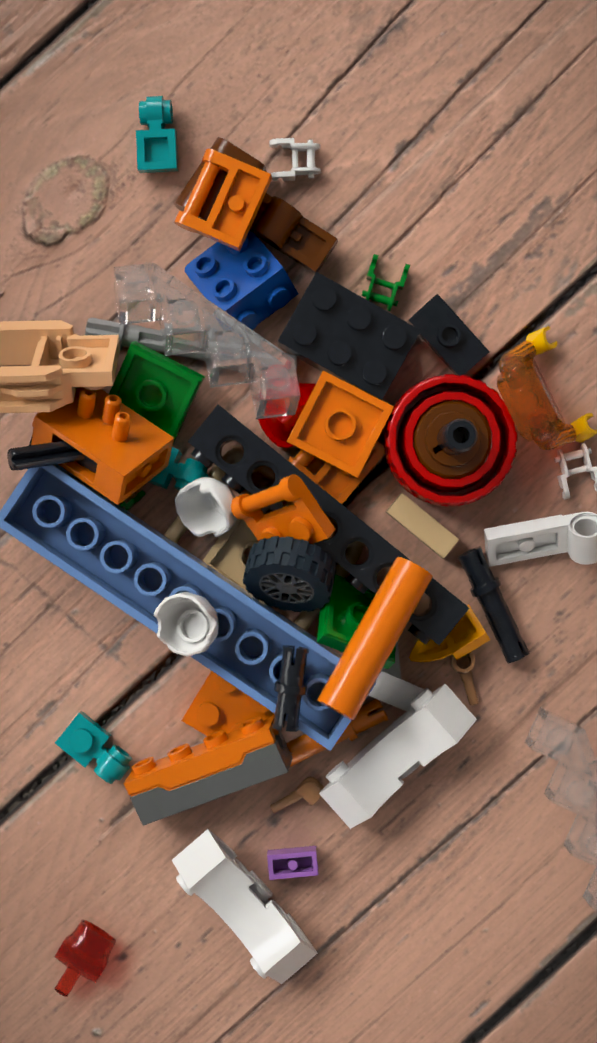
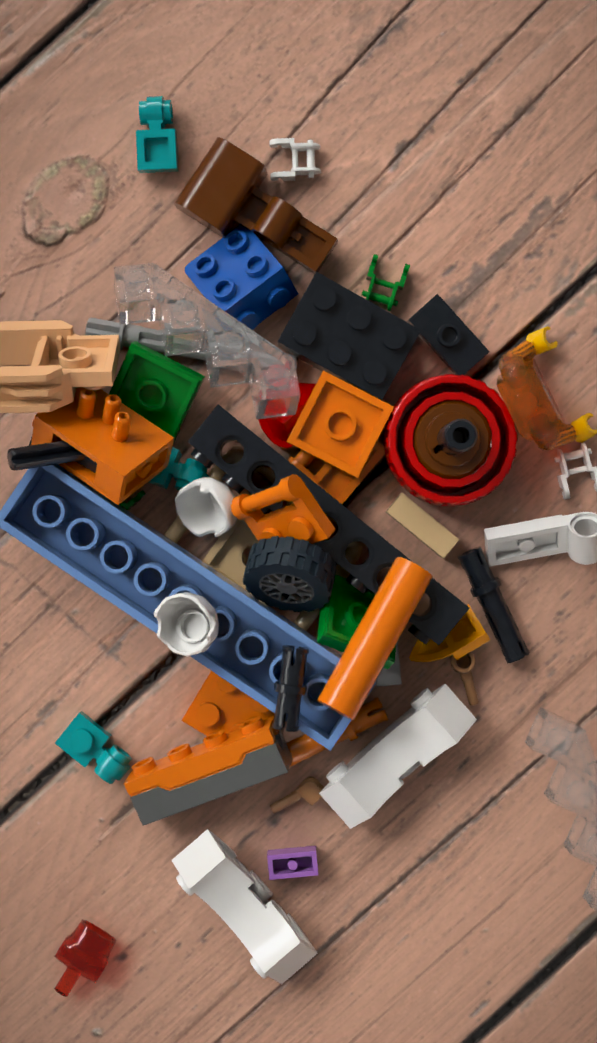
(235, 204): orange plate -> none
(394, 691): white sticker -> none

